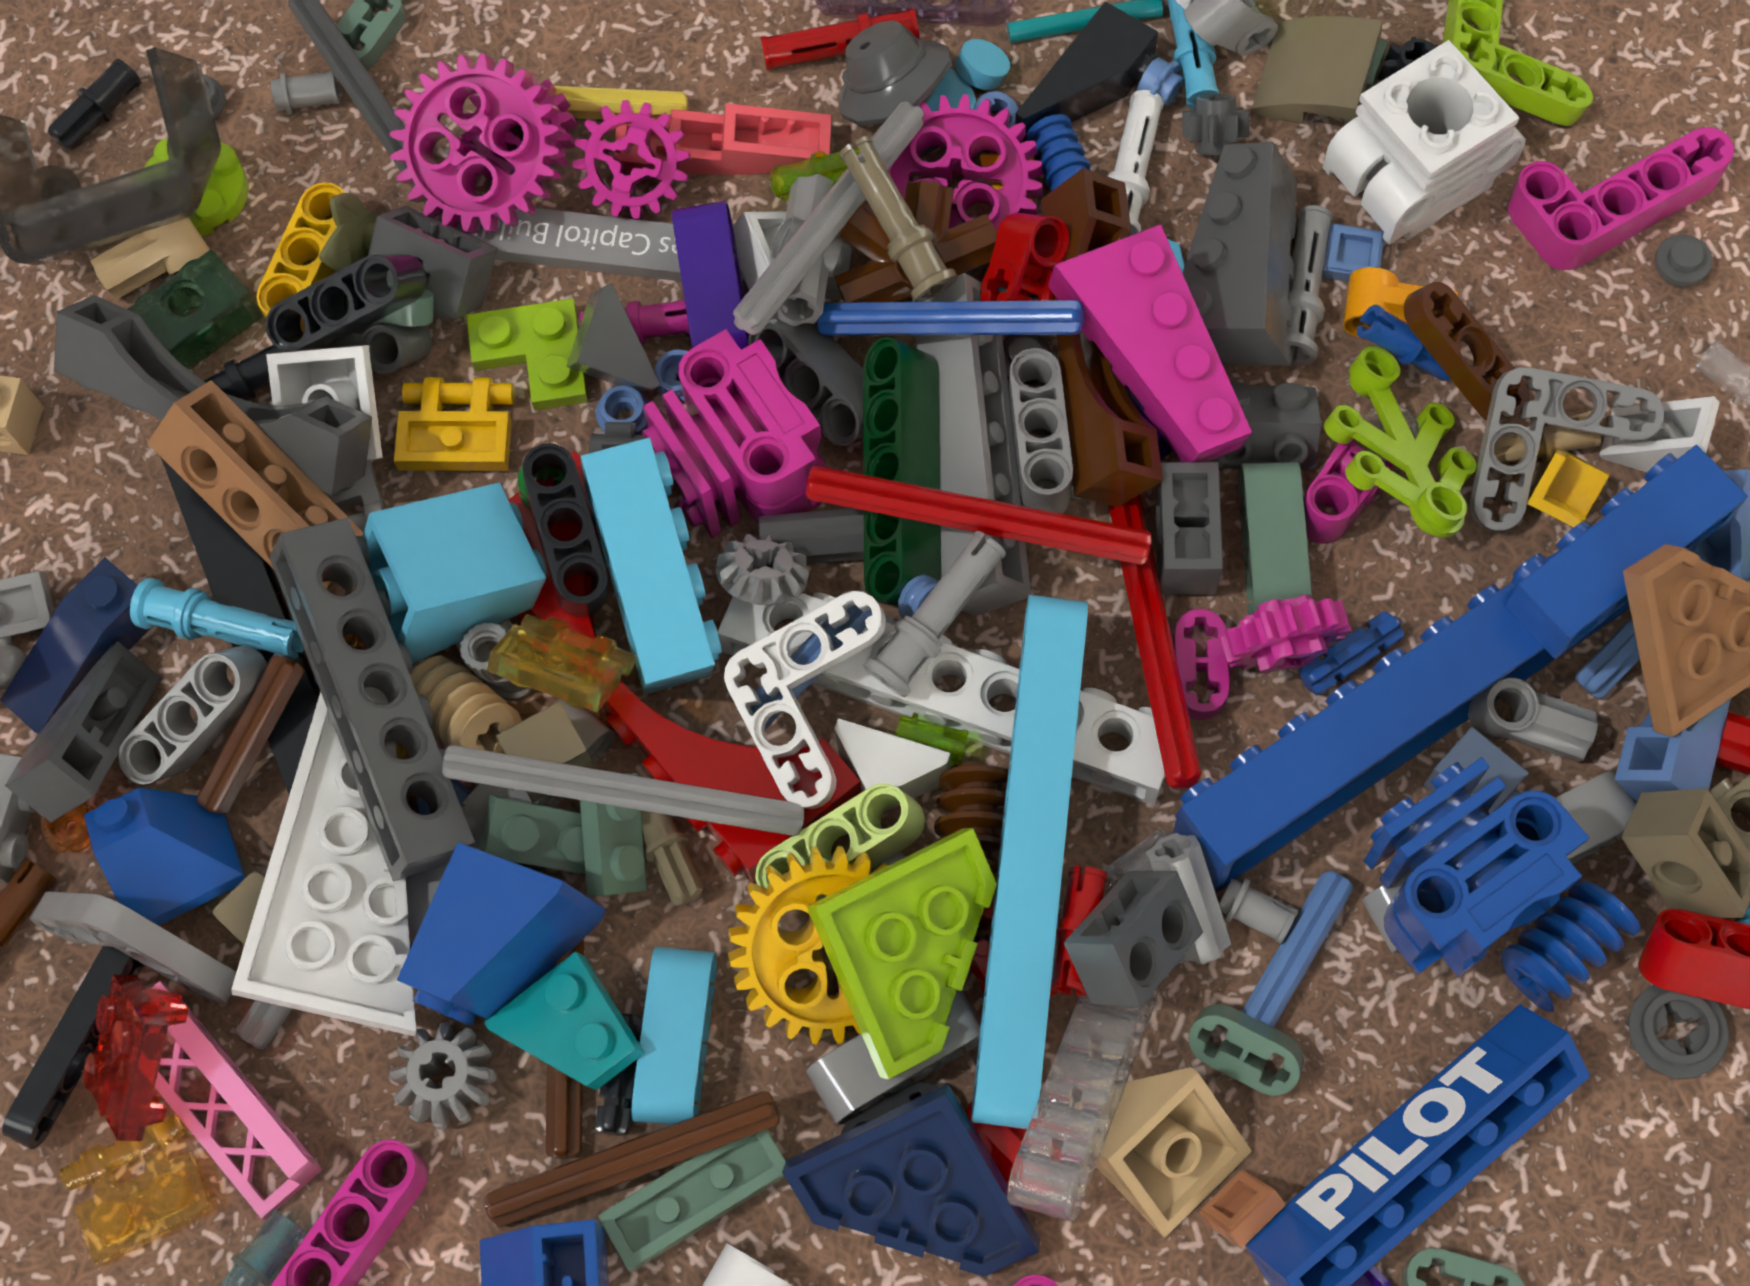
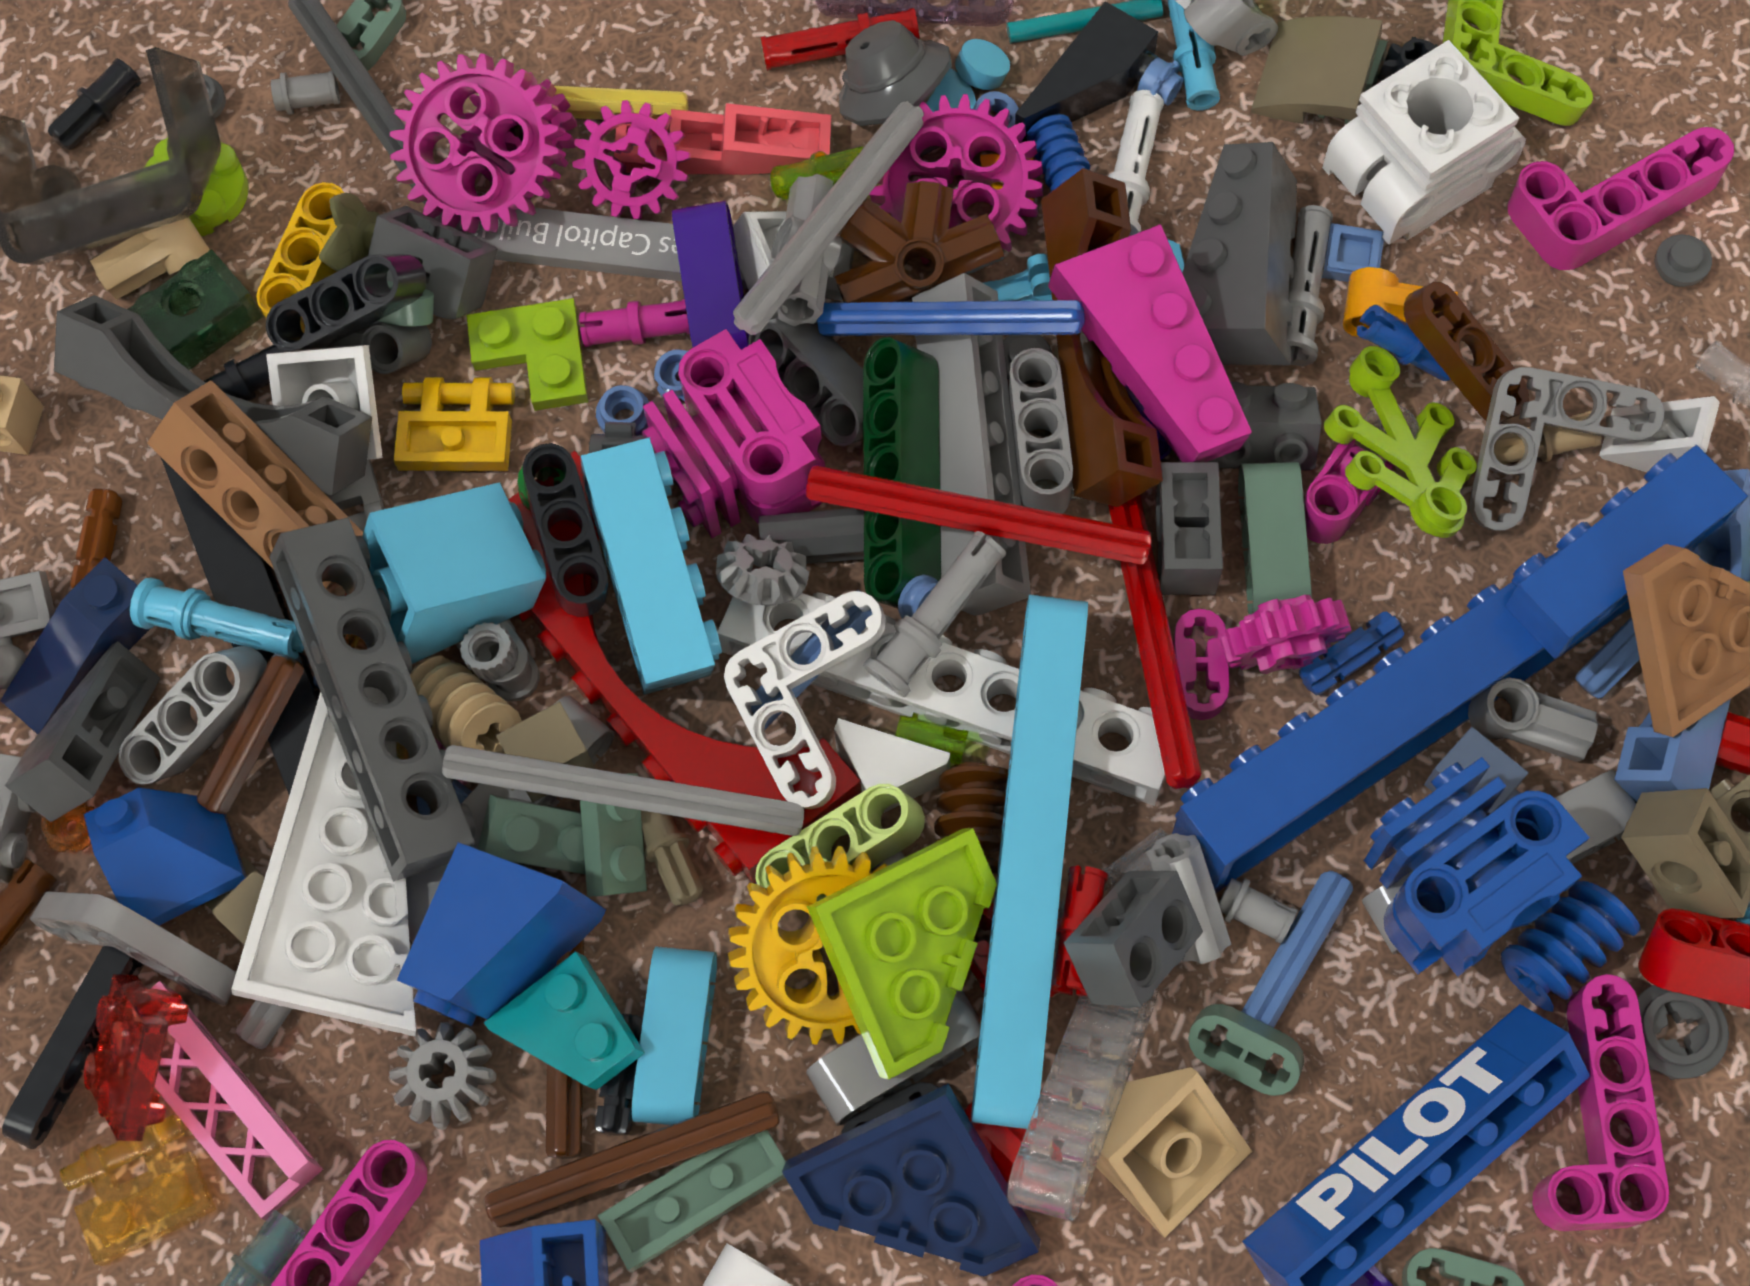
(97, 532): none -> dark orange axle
(560, 662): clear yellow plate -> none
(609, 345): dark grey slope -> none
(909, 242): dark tan pin -> none
(1025, 257): red piece -> none
(1215, 123): dark grey gear -> none
(1242, 1208): nougat tile -> none
(1568, 488): yellow panel -> none
(1600, 1101): none -> dark pink beam

